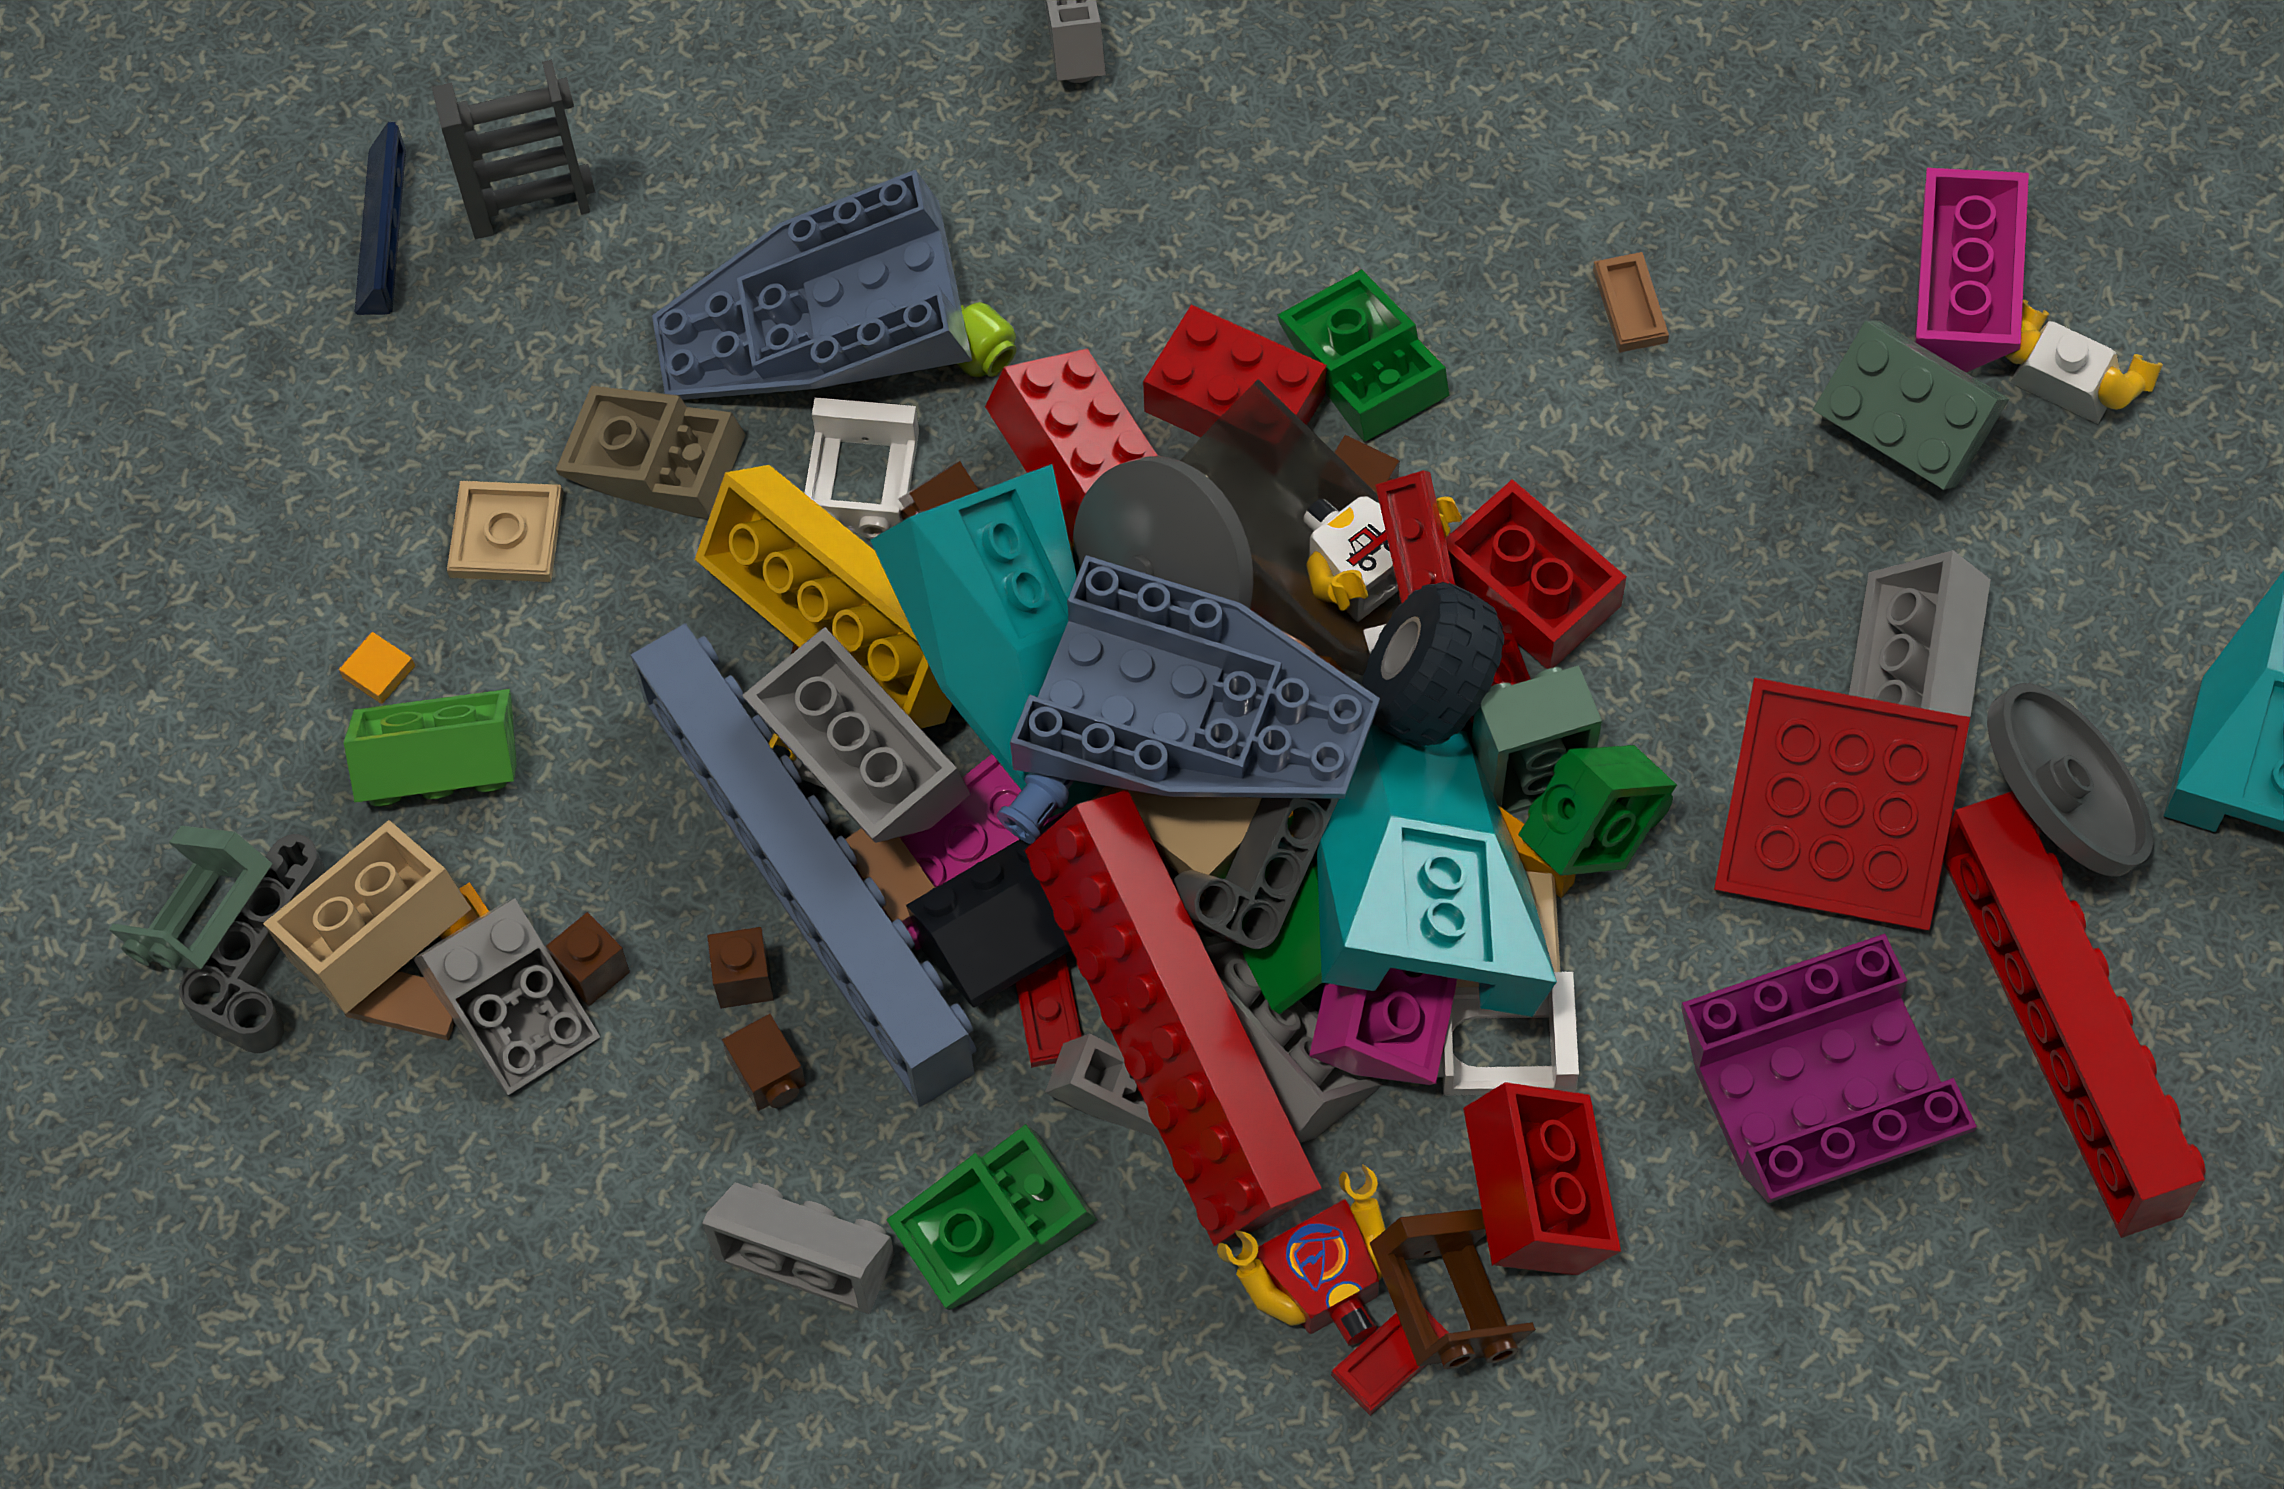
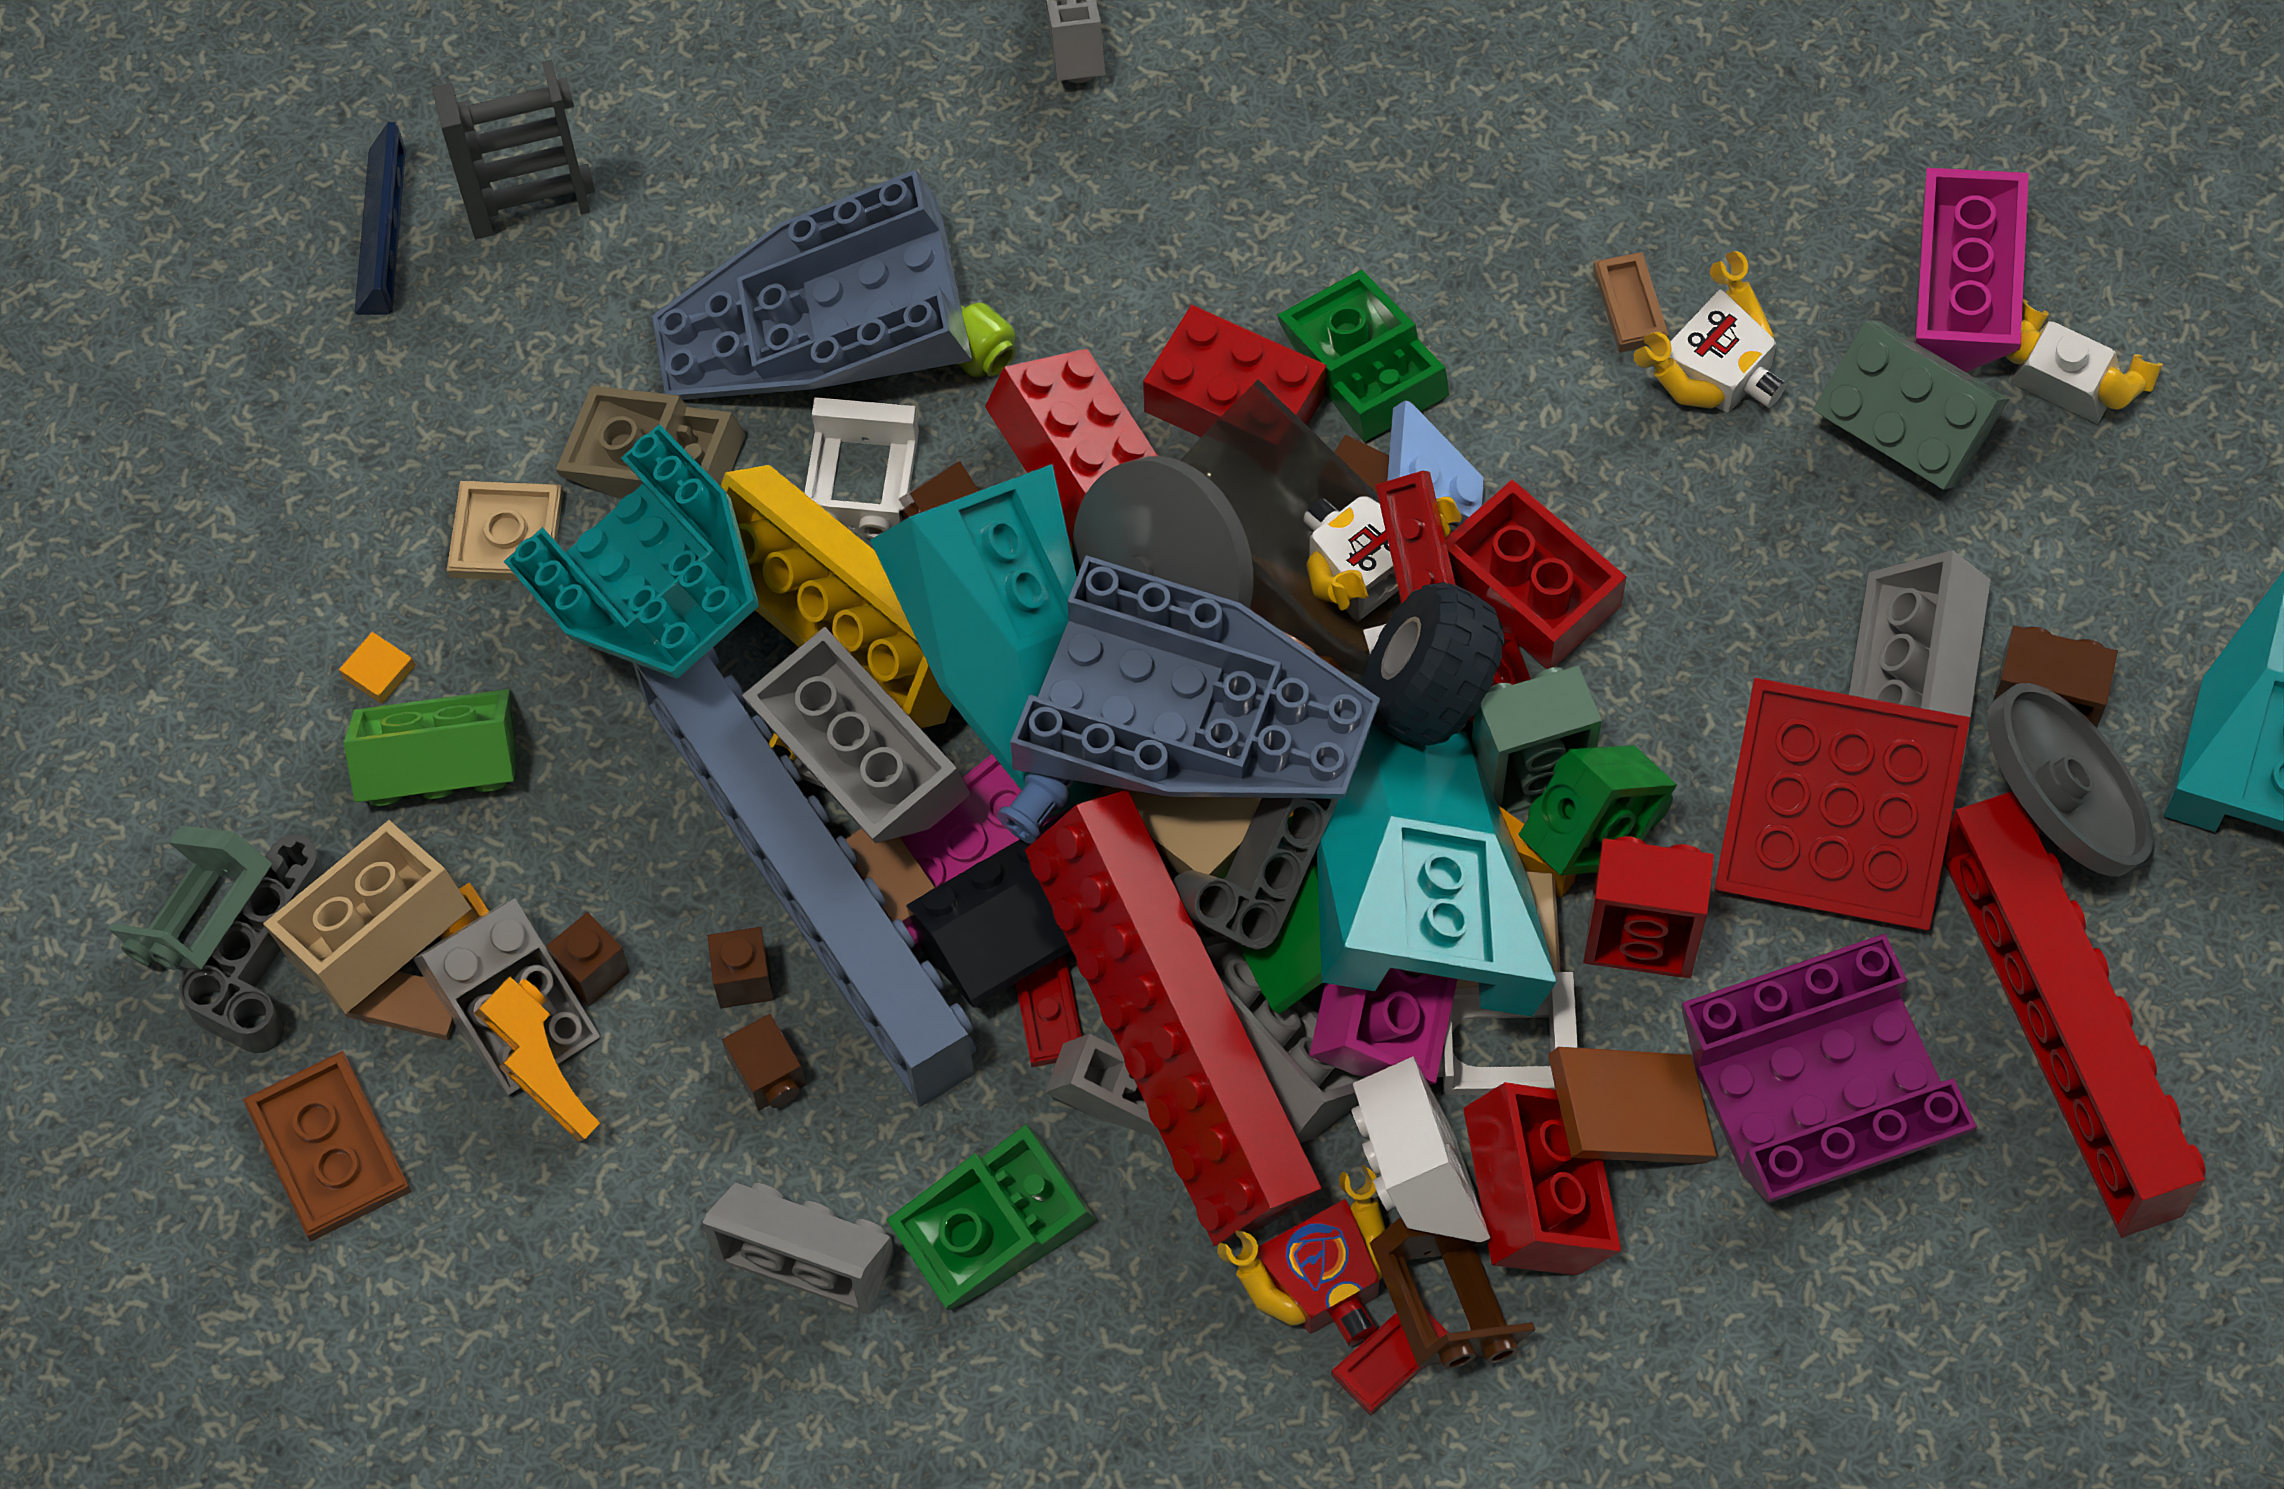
(326, 1146): none -> dark orange tile
(517, 1018): none -> light orange slope
(655, 573): none -> teal wedge
(1416, 1154): none -> white slope
(1420, 447): none -> light blue wing
(1631, 1105): none -> dark orange tile
(1648, 907): none -> red brick
(1720, 350): none -> torso
(2070, 668): none -> reddish brown brick

